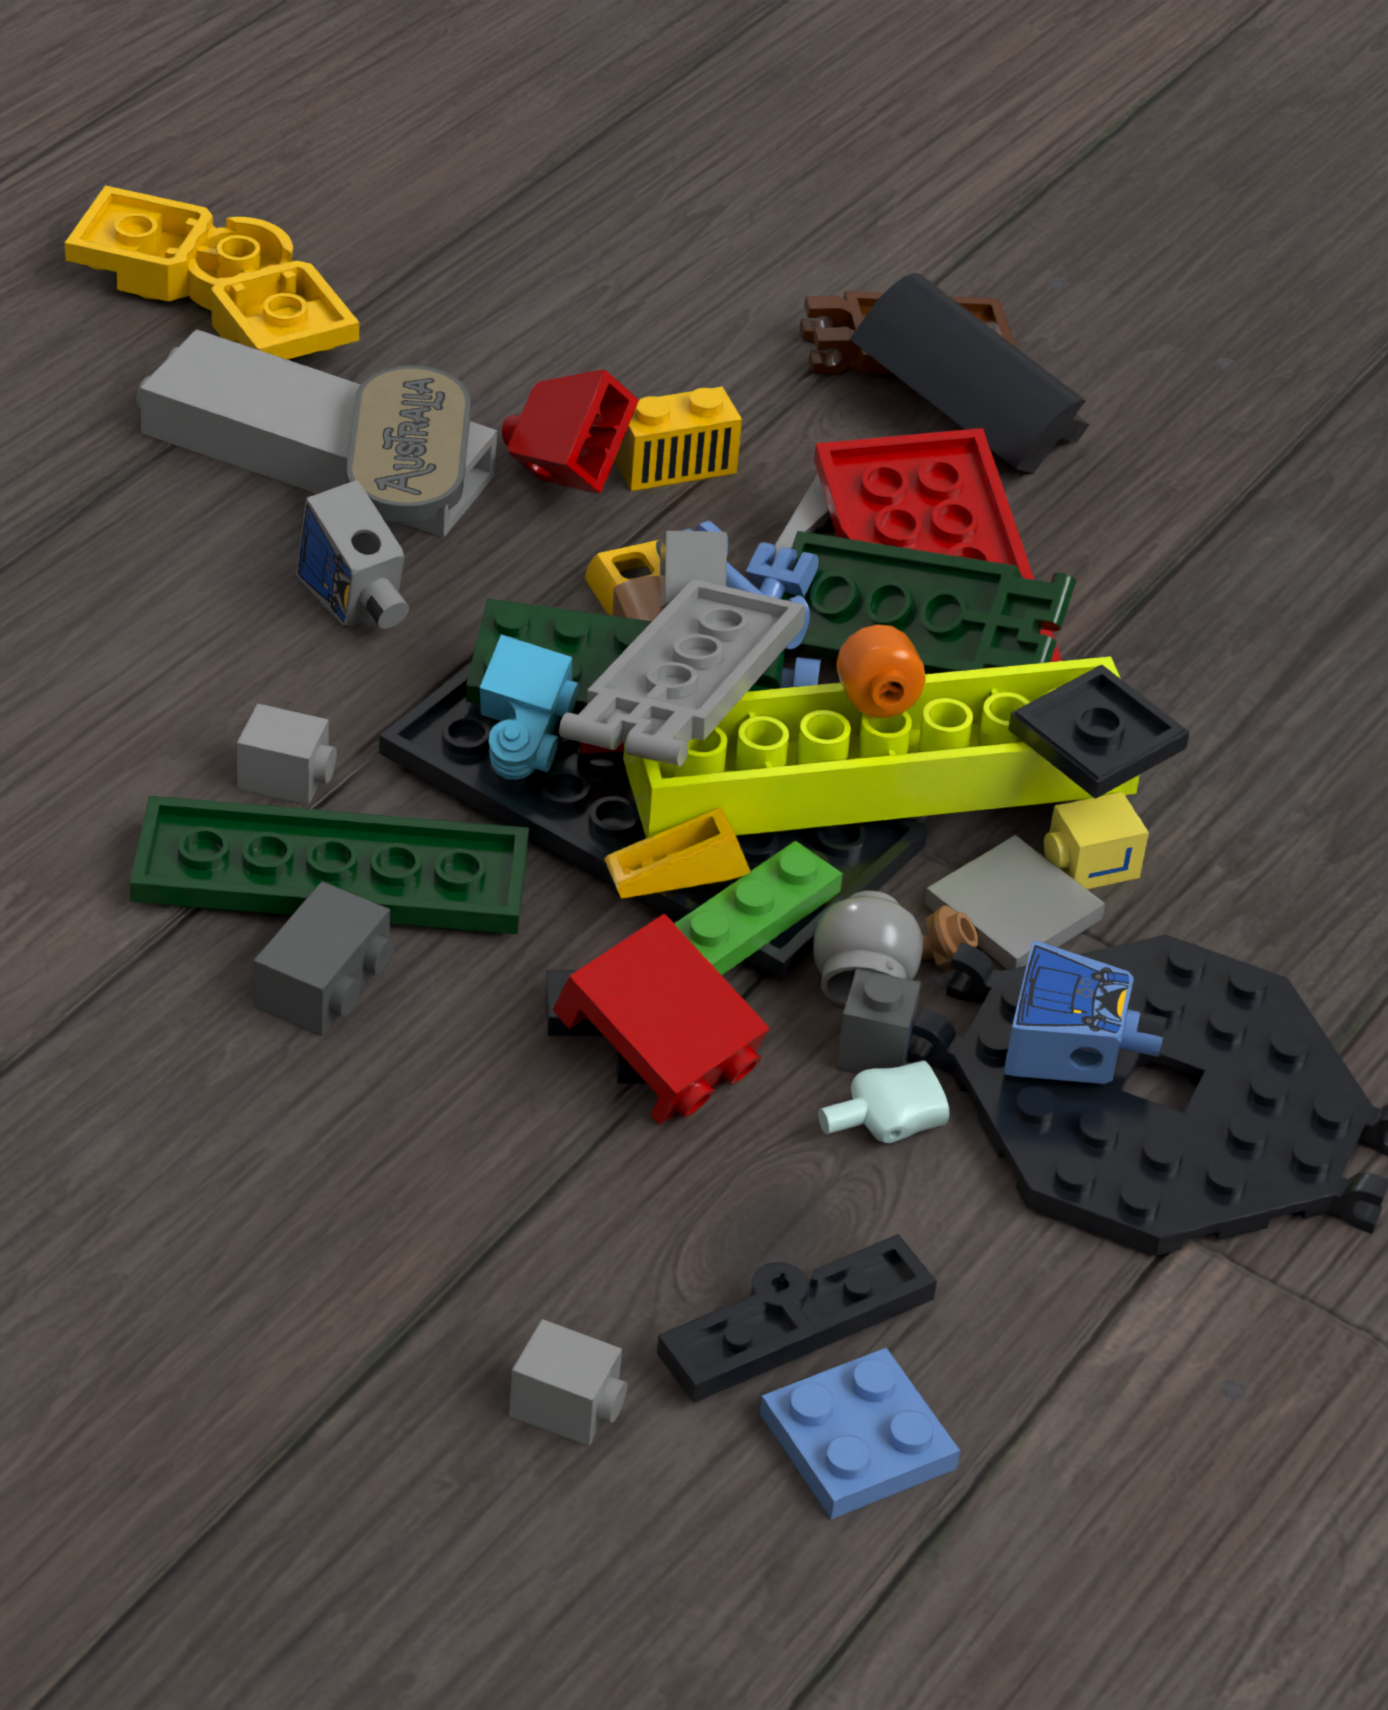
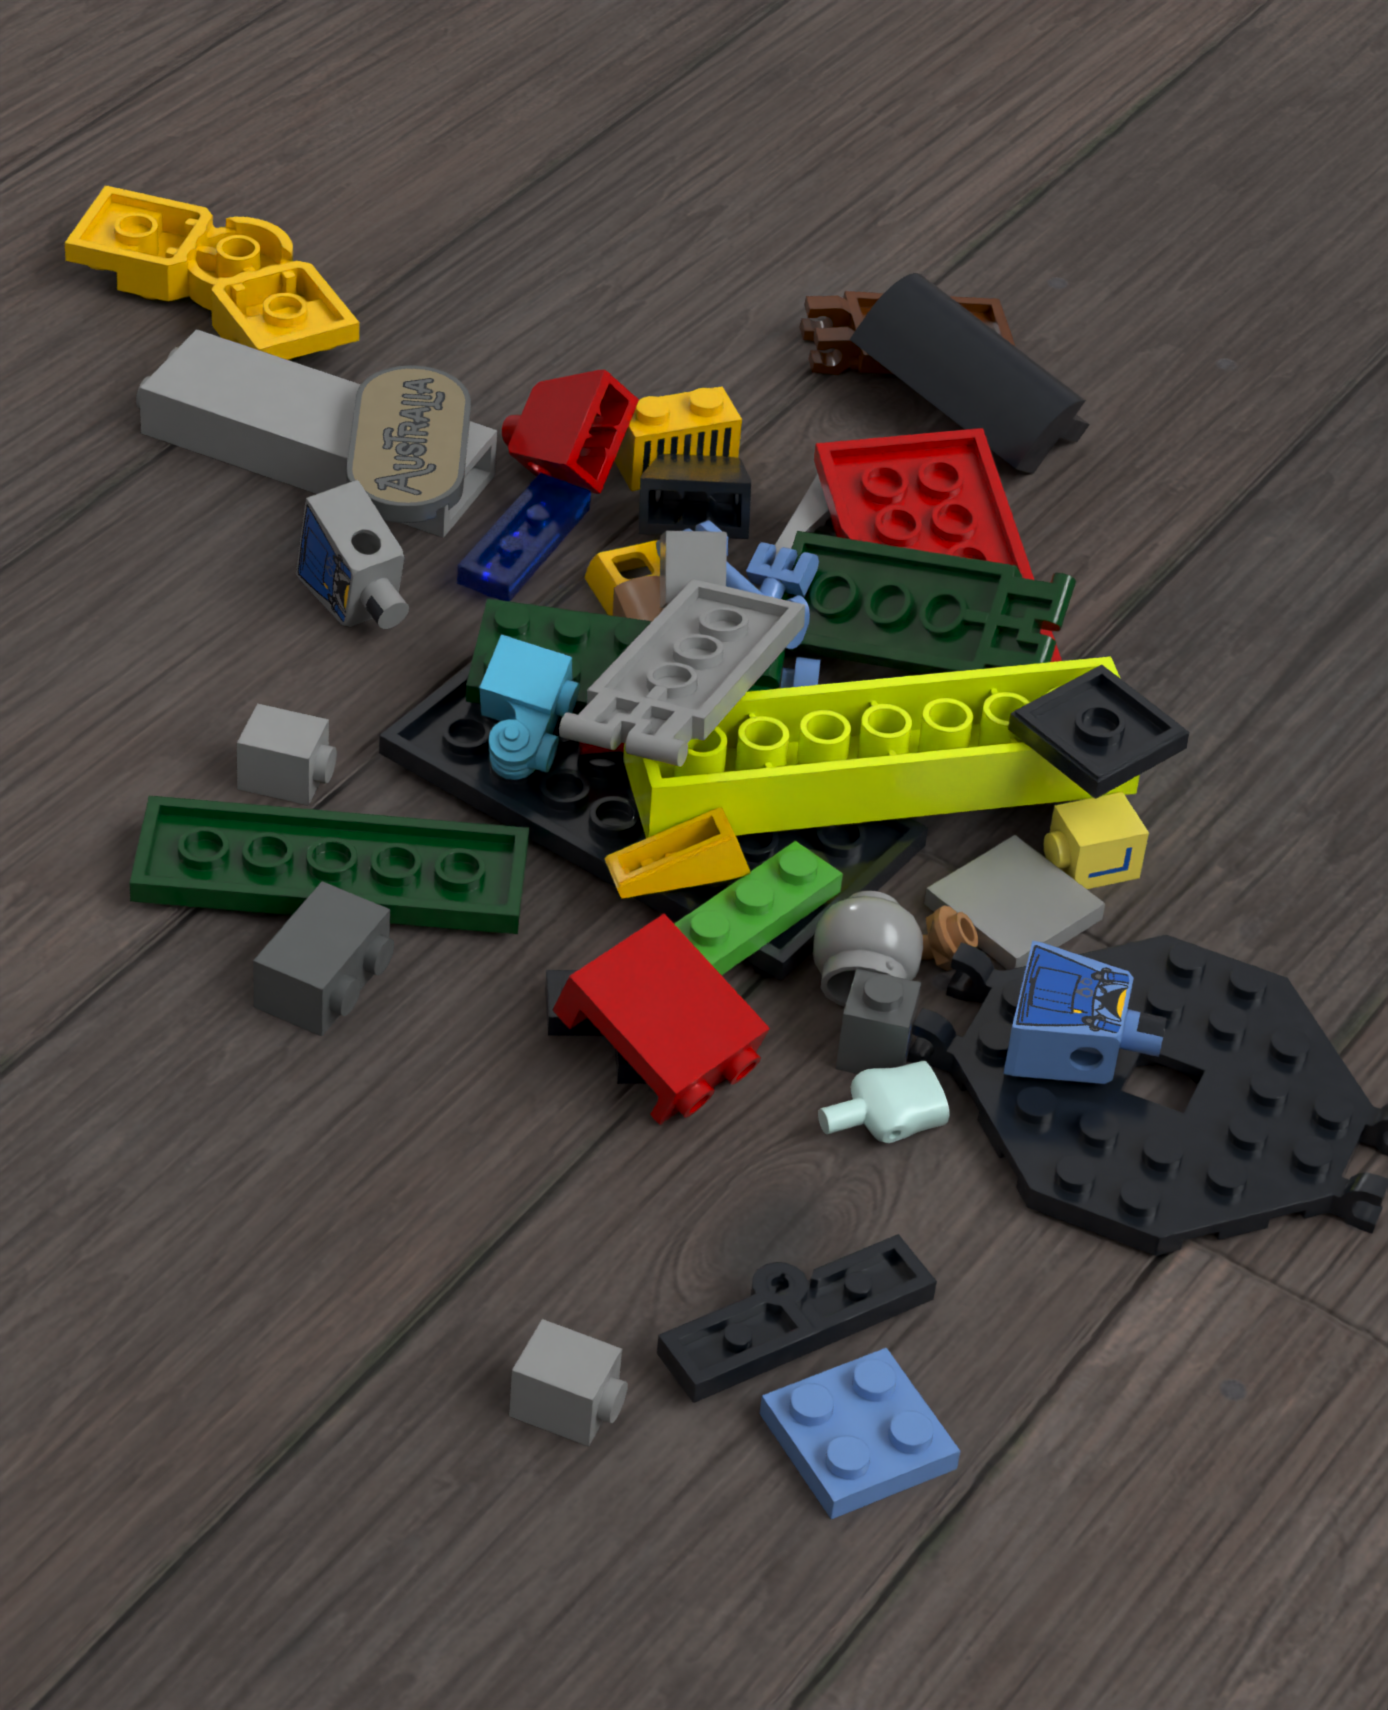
(523, 537): none -> clear blue plate
(692, 489): none -> black torso
(881, 671): orange head -> none

